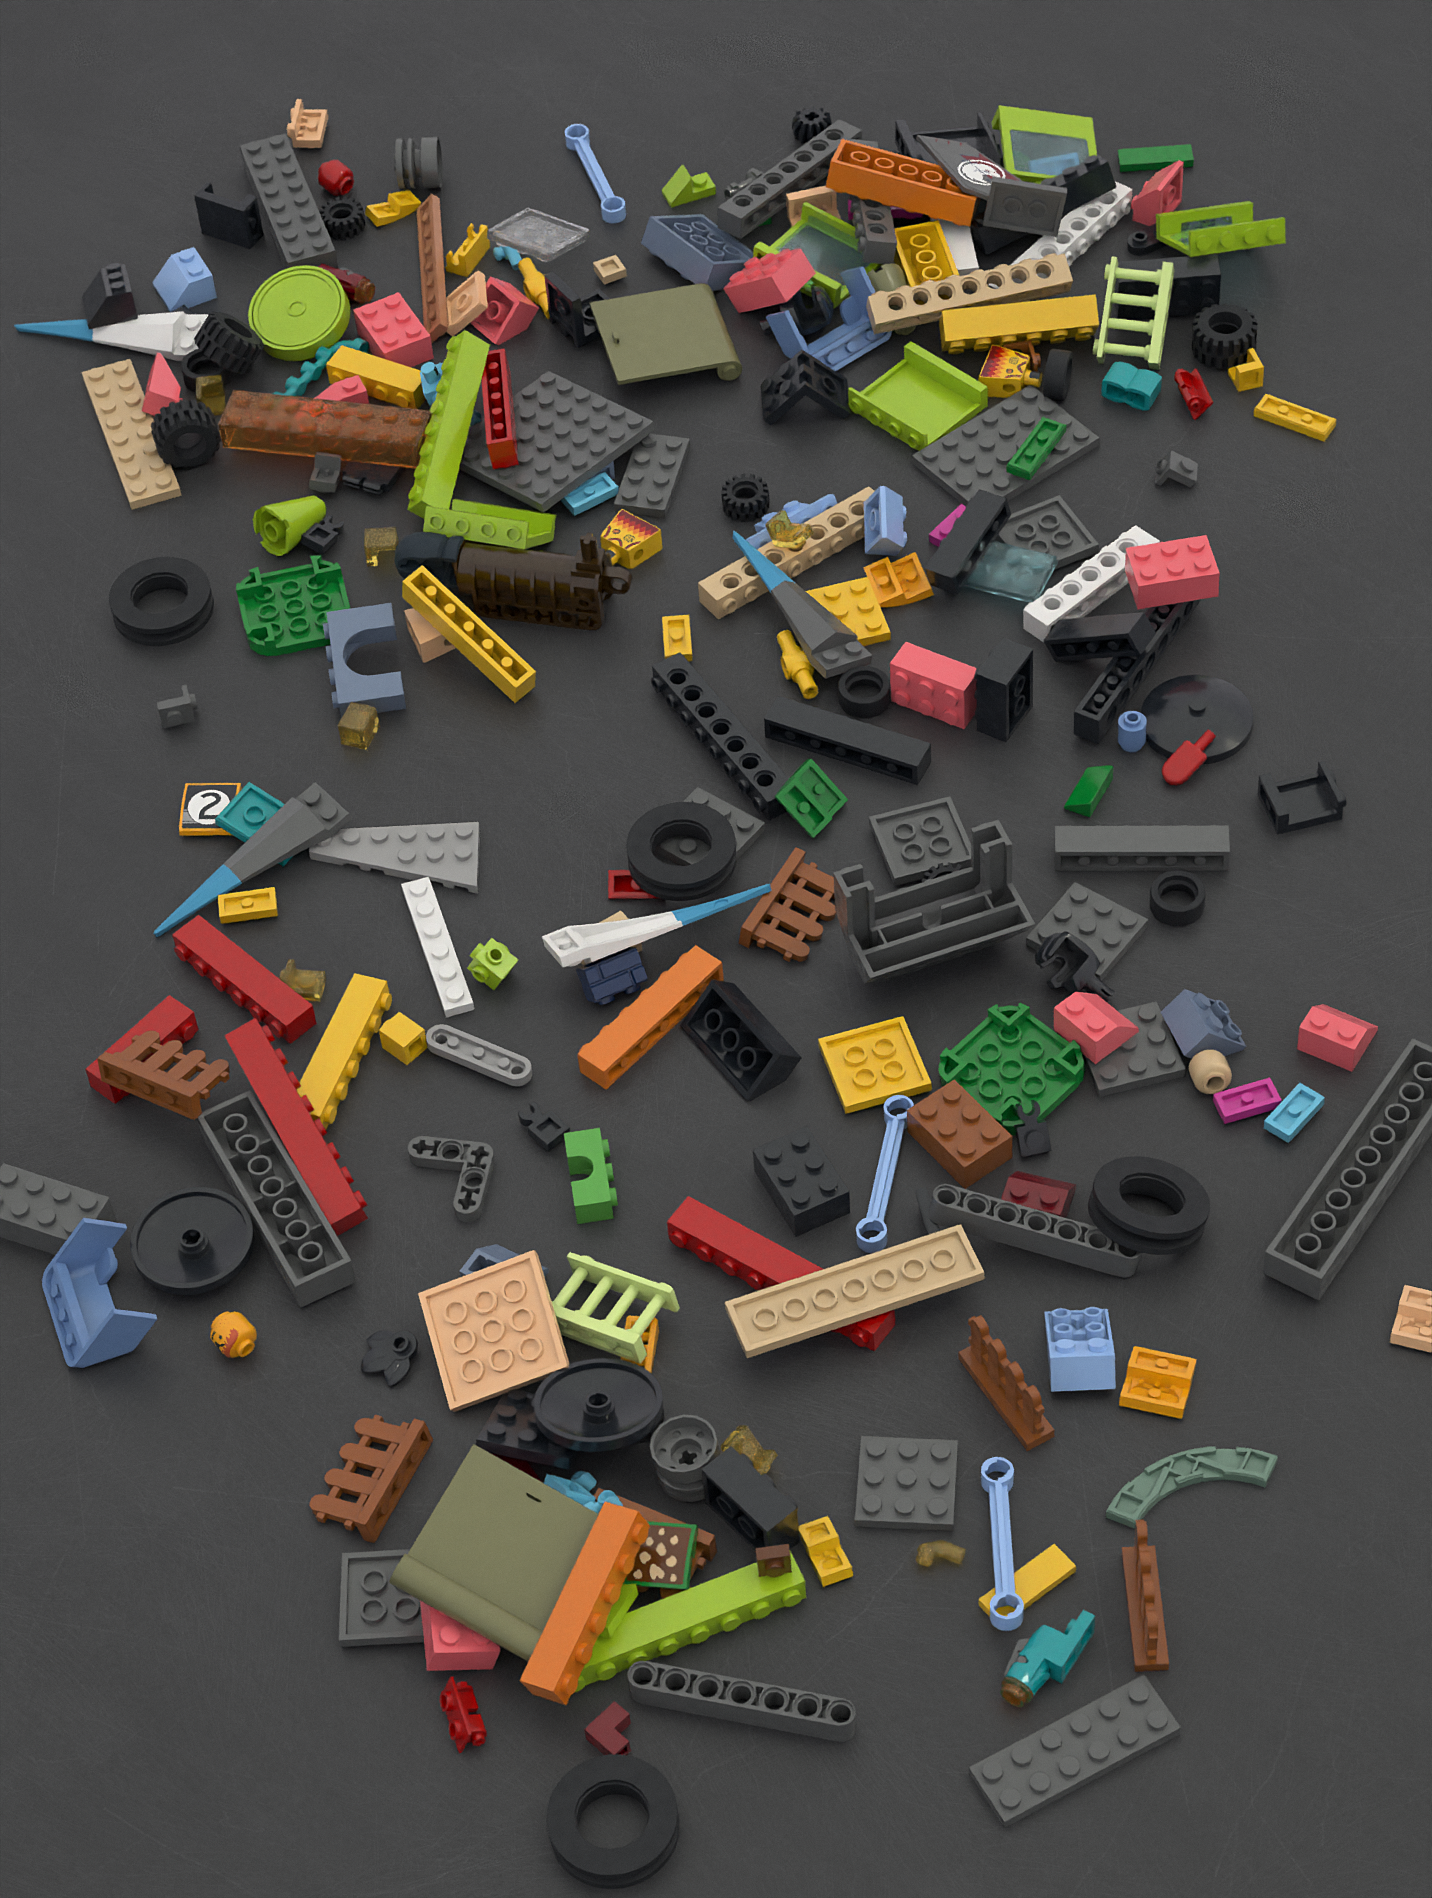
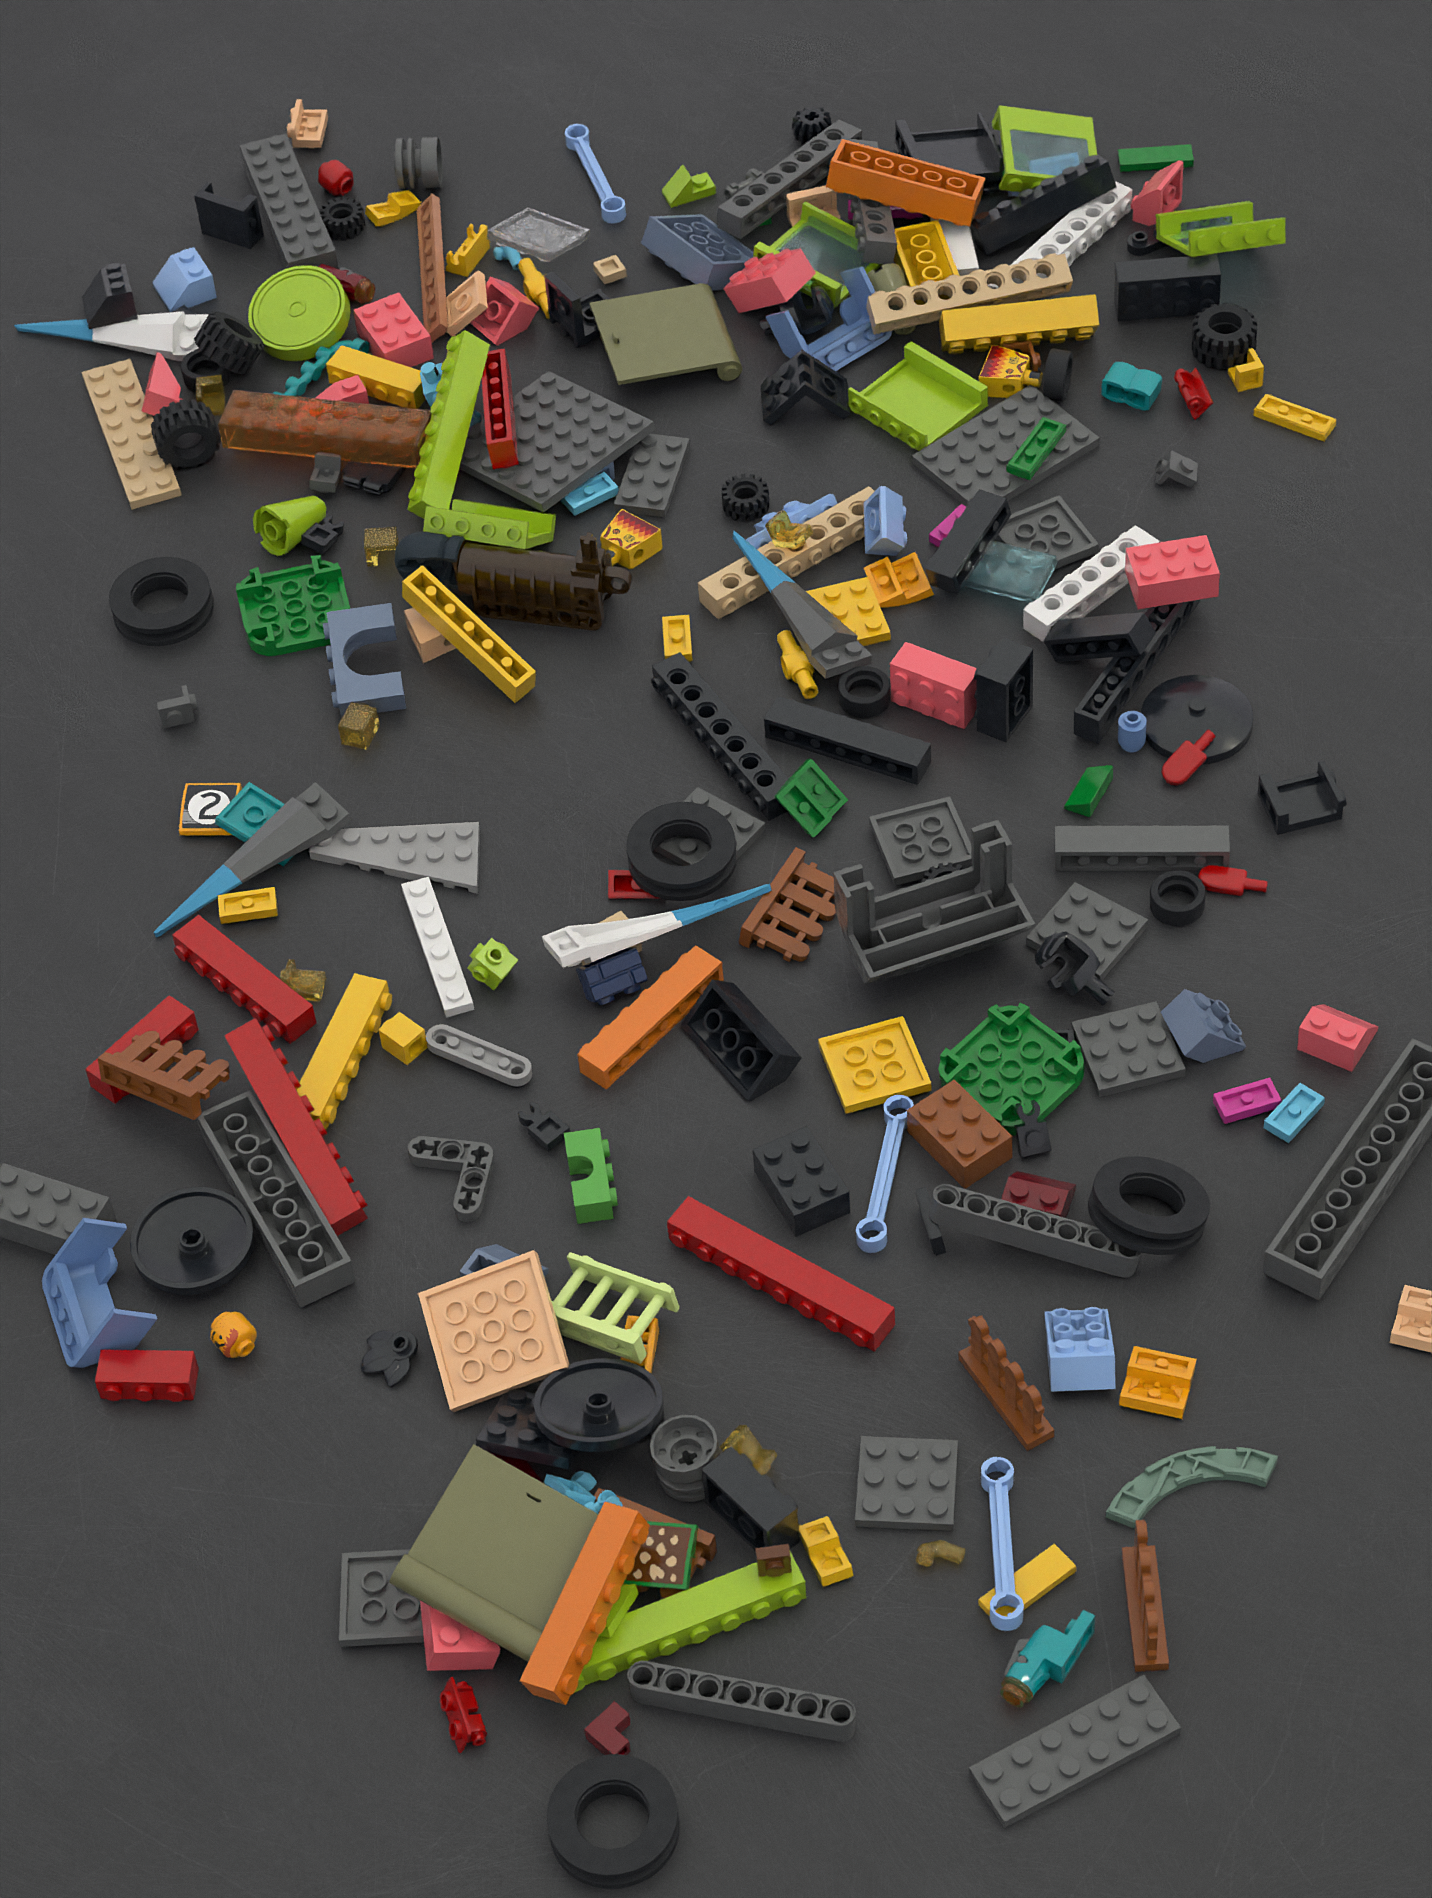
(147, 1375): none -> red brick
(382, 1490): dark orange fence -> none
(854, 1291): tan plate -> none
(1010, 201): dark grey piece -> none
(1092, 1025): coral slope -> none
(1155, 327): yellowish green fence -> none
(1210, 1071): tan head -> none
(1229, 880): none -> red piece

